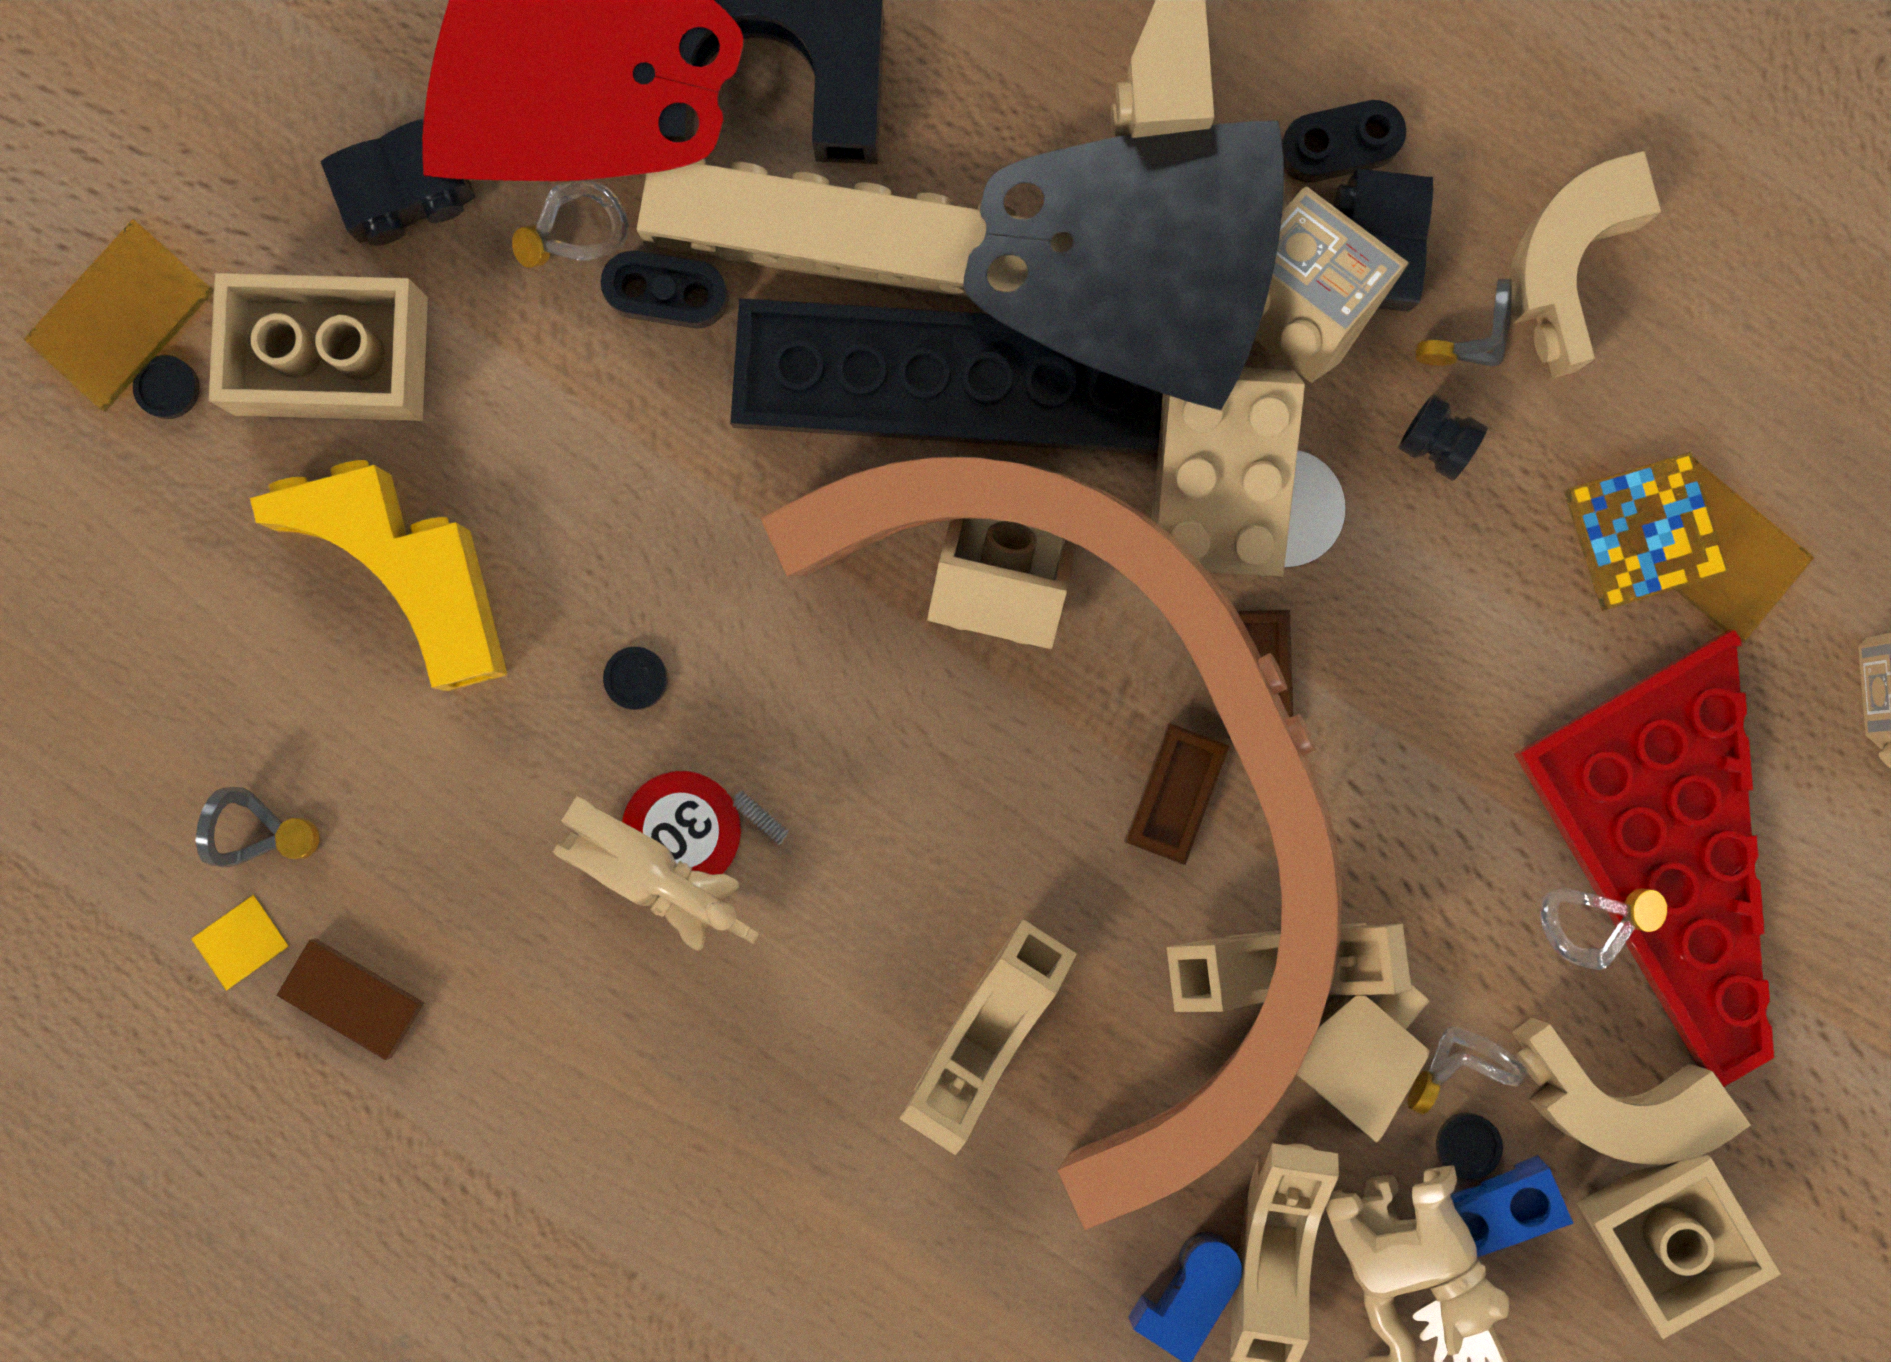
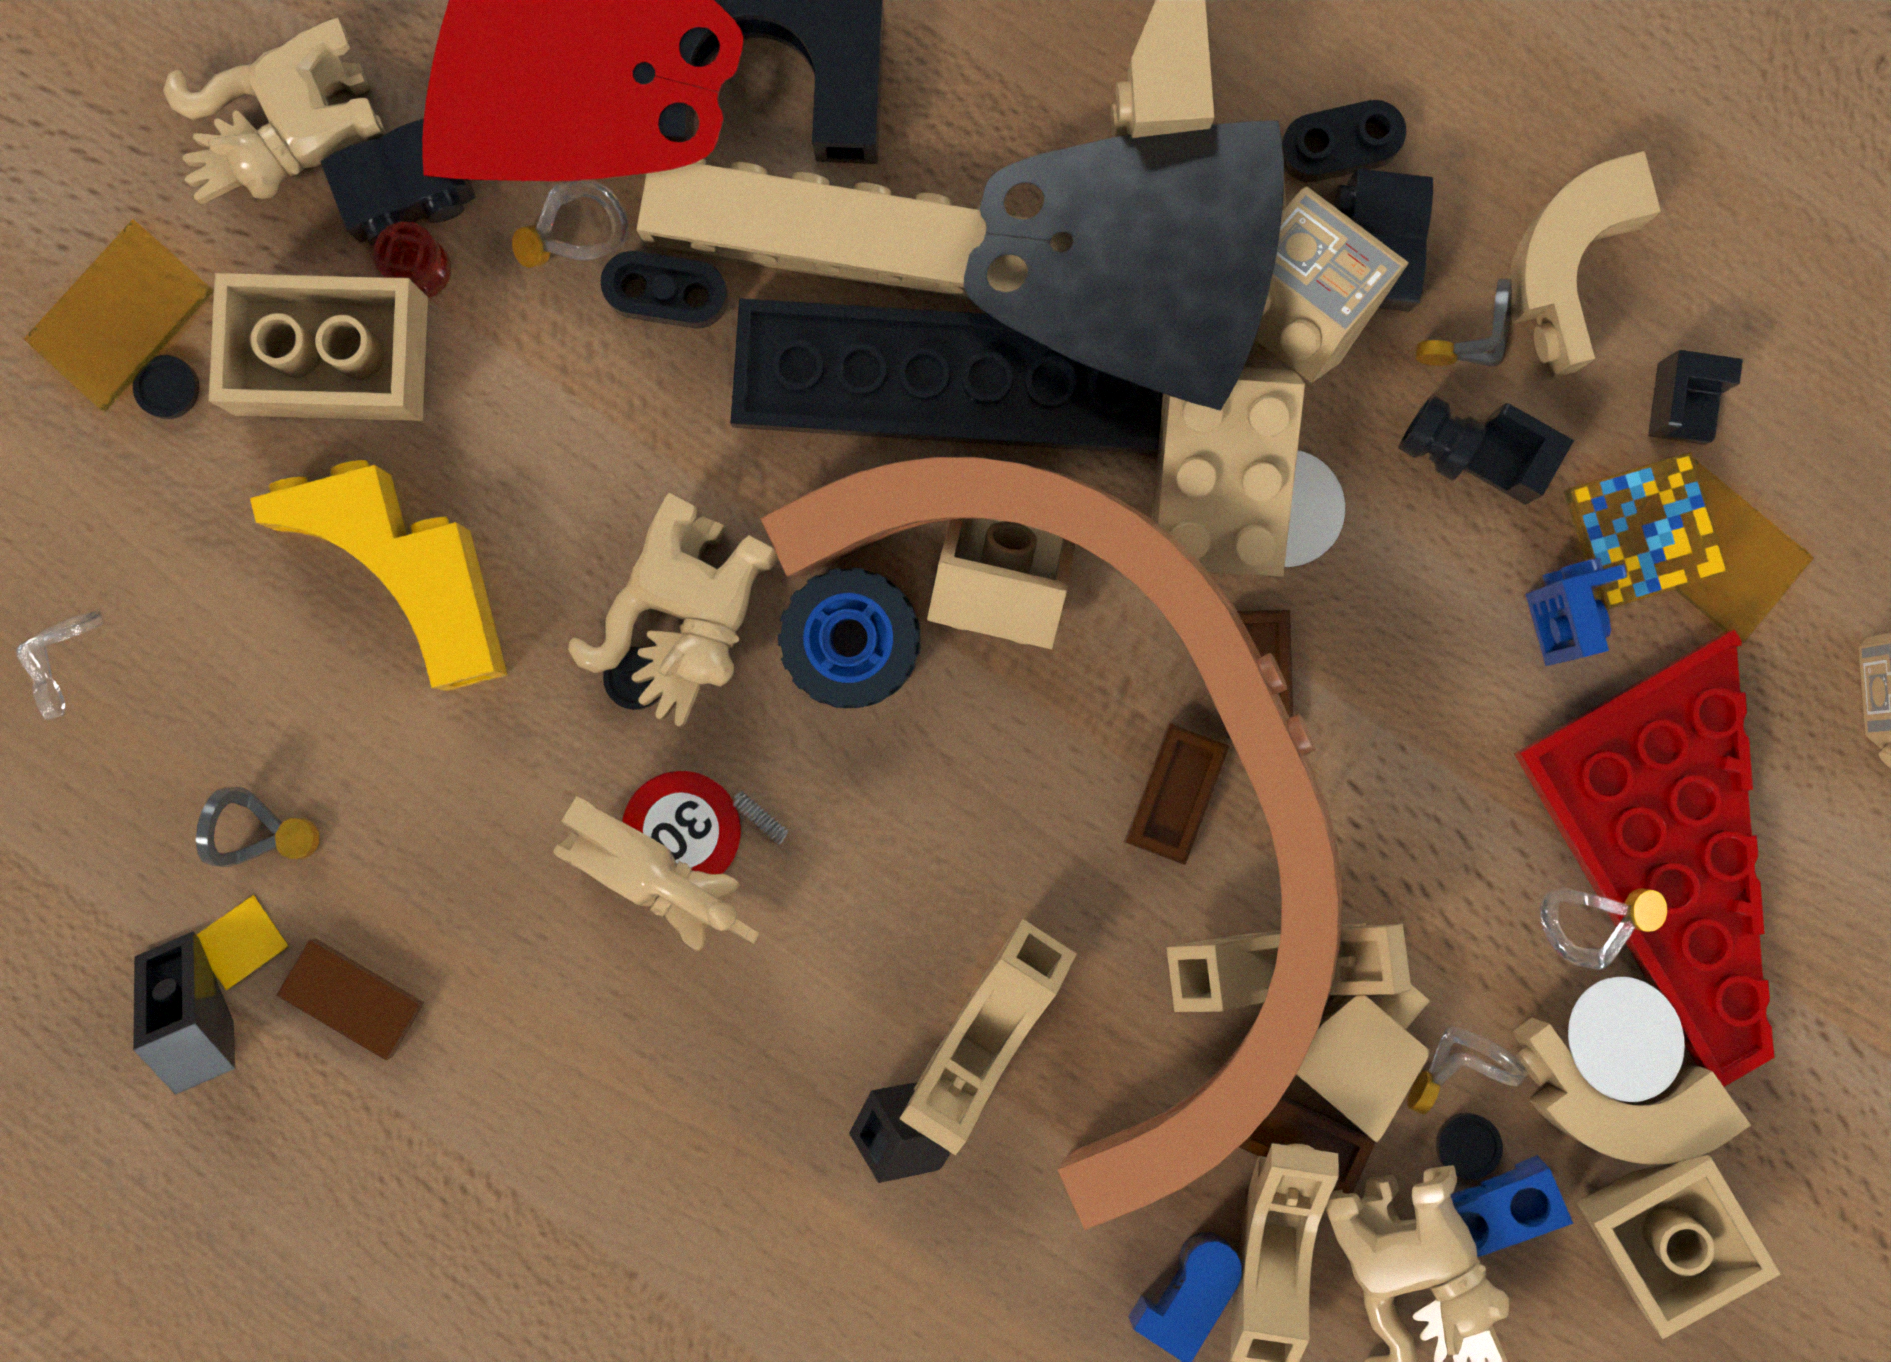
(45, 689): none -> clear piece
(181, 1015): none -> black slope
(293, 93): none -> tan animal
(426, 268): none -> clear red wheel
(680, 584): none -> tan animal
(810, 631): none -> black wheel
(889, 1144): none -> black panel
(1299, 1124): none -> reddish brown tile
(1518, 454): none -> black panel
(1568, 616): none -> blue bracket
(1626, 1039): none -> white sticker
(1689, 395): none -> black panel

